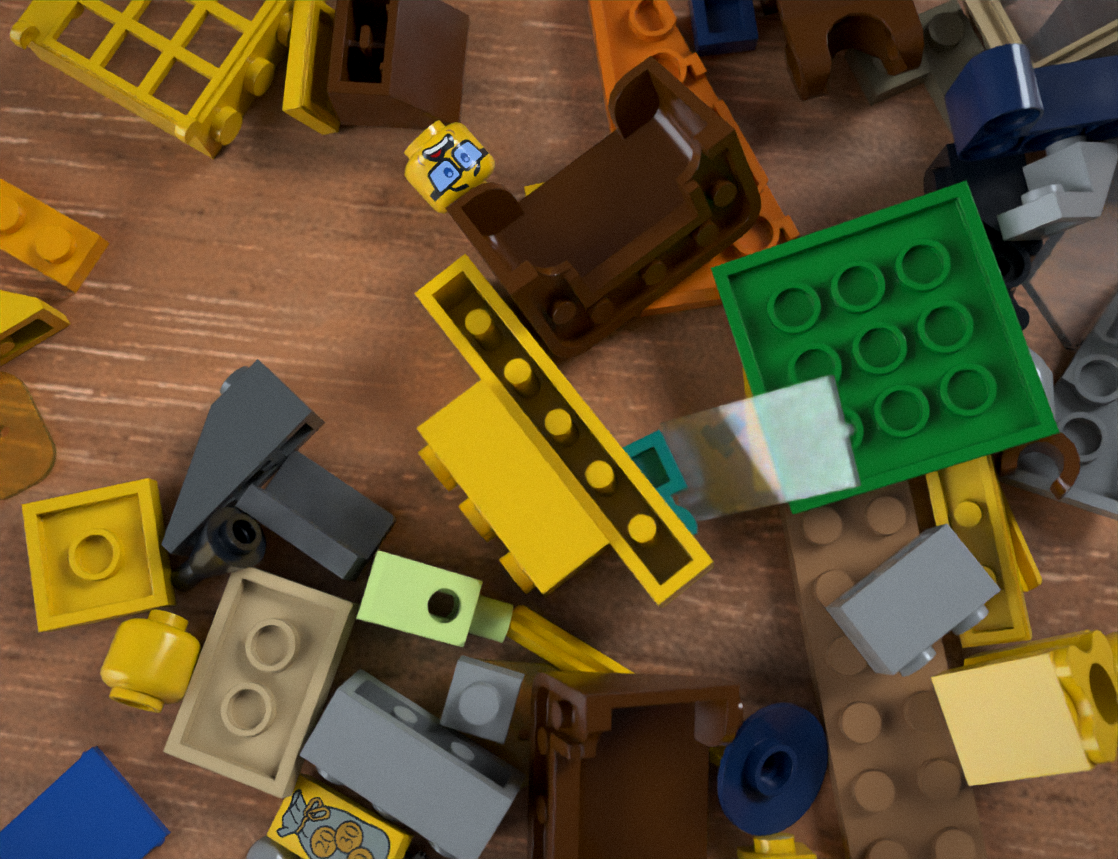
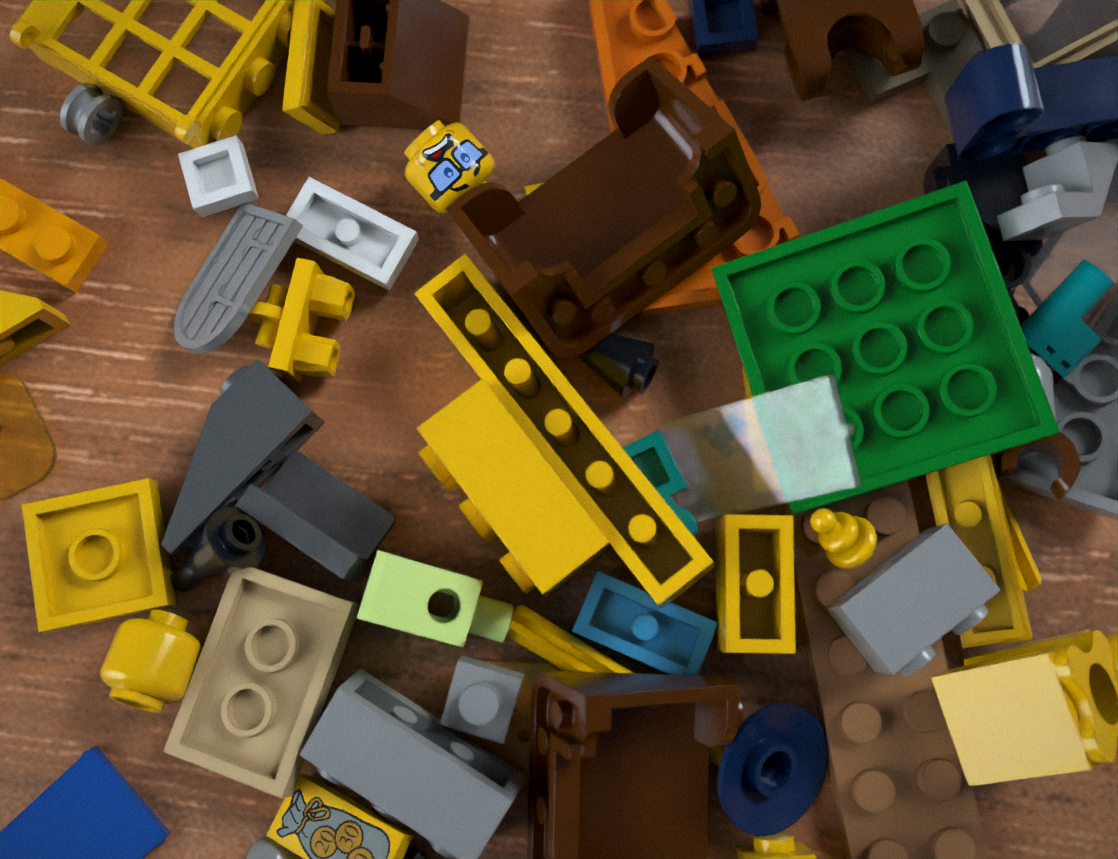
(90, 114): none -> light grey bush
(218, 176): none -> white plate
(233, 277): none -> light grey window
(291, 320): none -> yellow hips
(352, 234): none -> white plate
(623, 363): none -> black cone
(637, 627): none -> dark azure plate
(755, 584): none -> yellow brick
(845, 538): none -> yellow hair
(1057, 326): none -> teal piece

